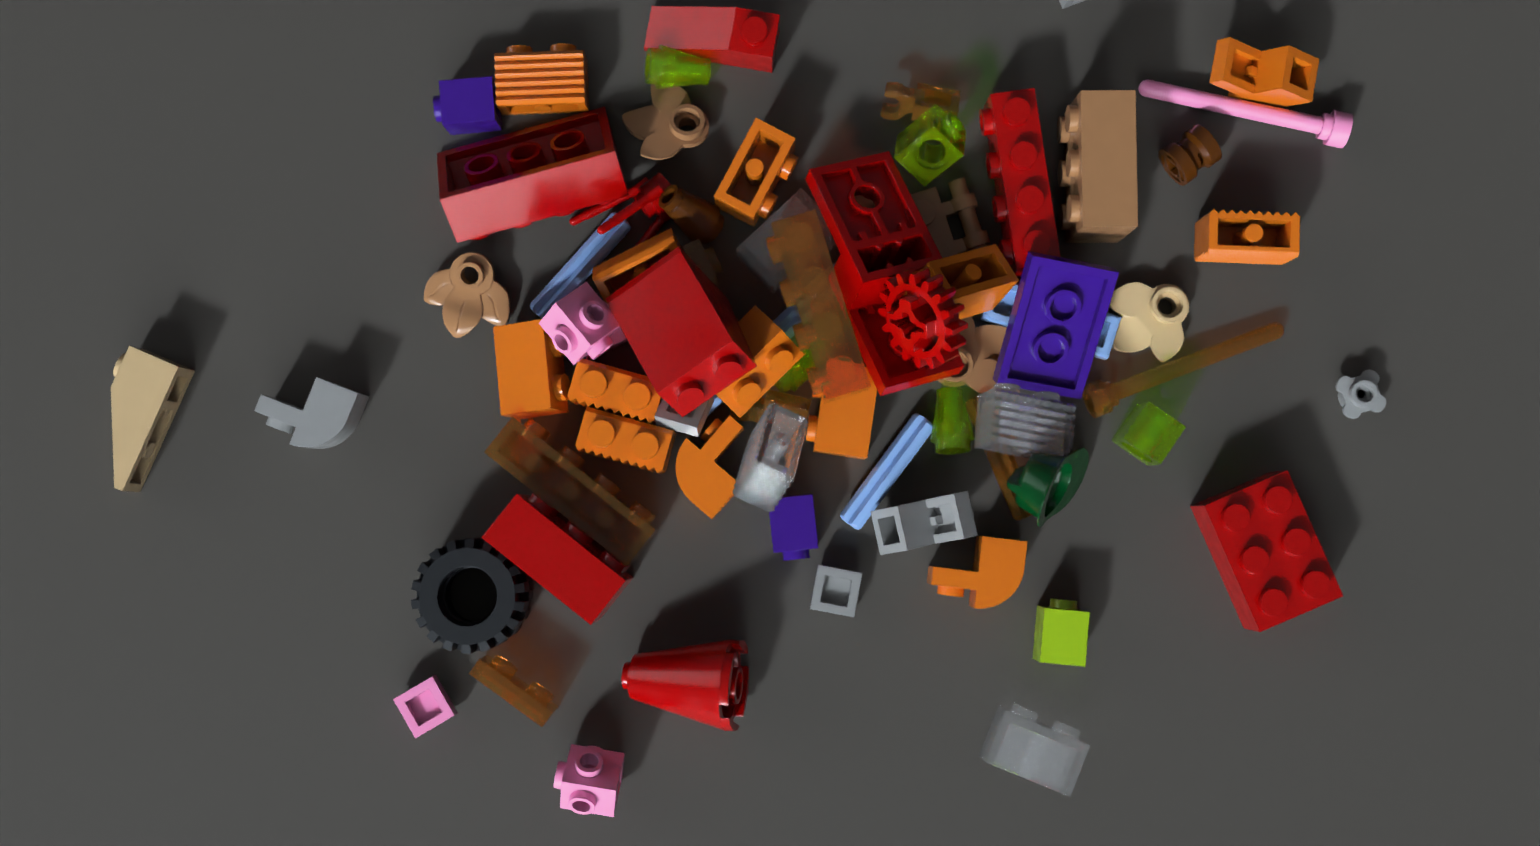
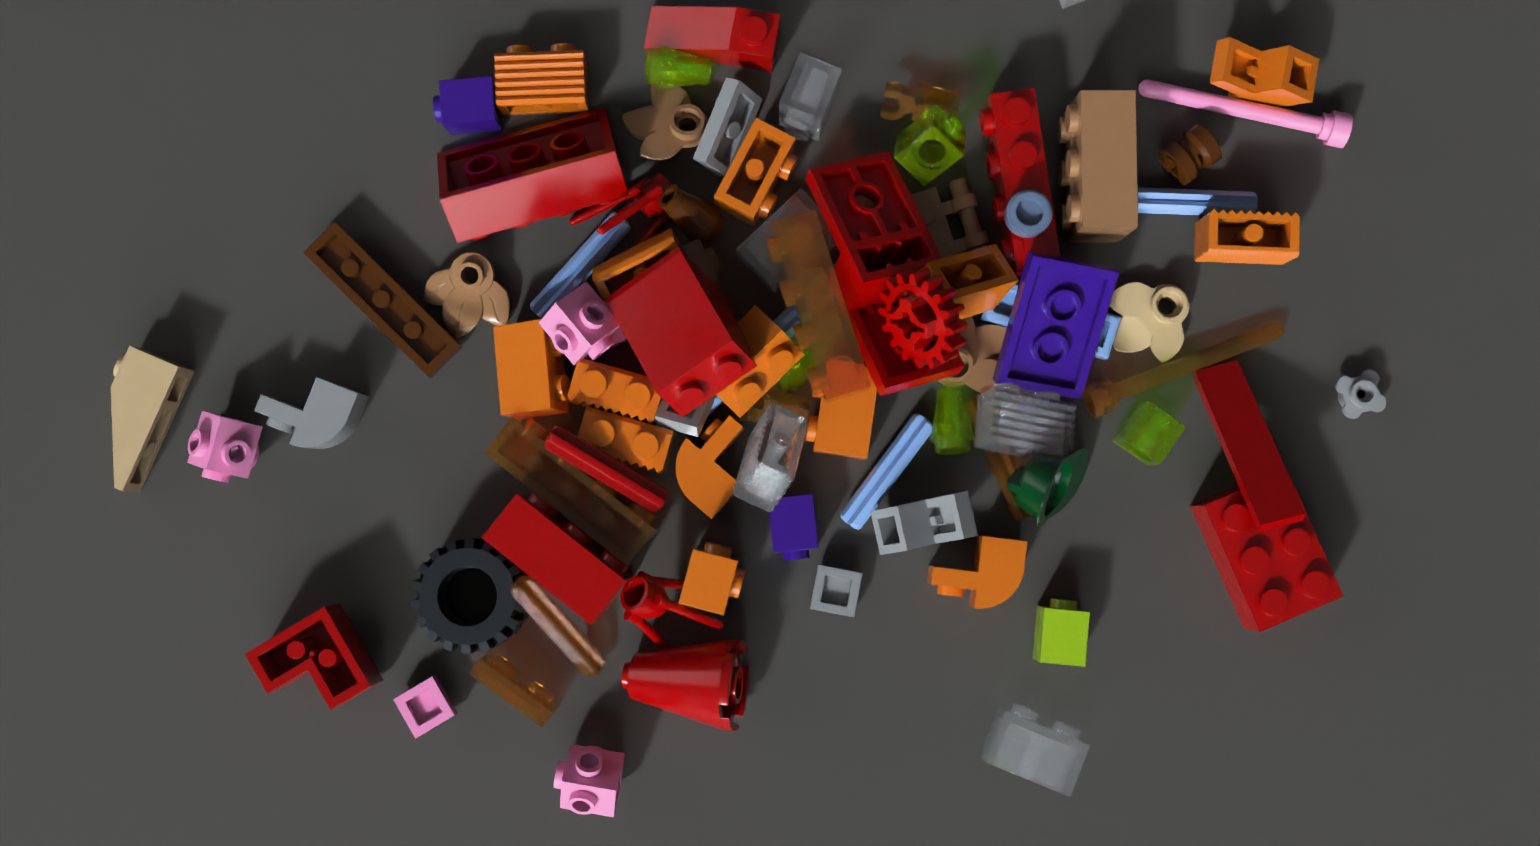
(224, 447): none -> bright pink brick
(325, 649): none -> red brick
(382, 299): none -> reddish brown plate
(558, 626): none -> clear orange axle
(605, 468): none -> red axle
(646, 598): none -> red plant
(712, 578): none -> orange brick
(727, 126): none -> light grey plate
(809, 97): none -> clear brick
(1028, 213): none -> sand blue tile
(1194, 201): none -> light blue axle
(1248, 446): none -> red tile

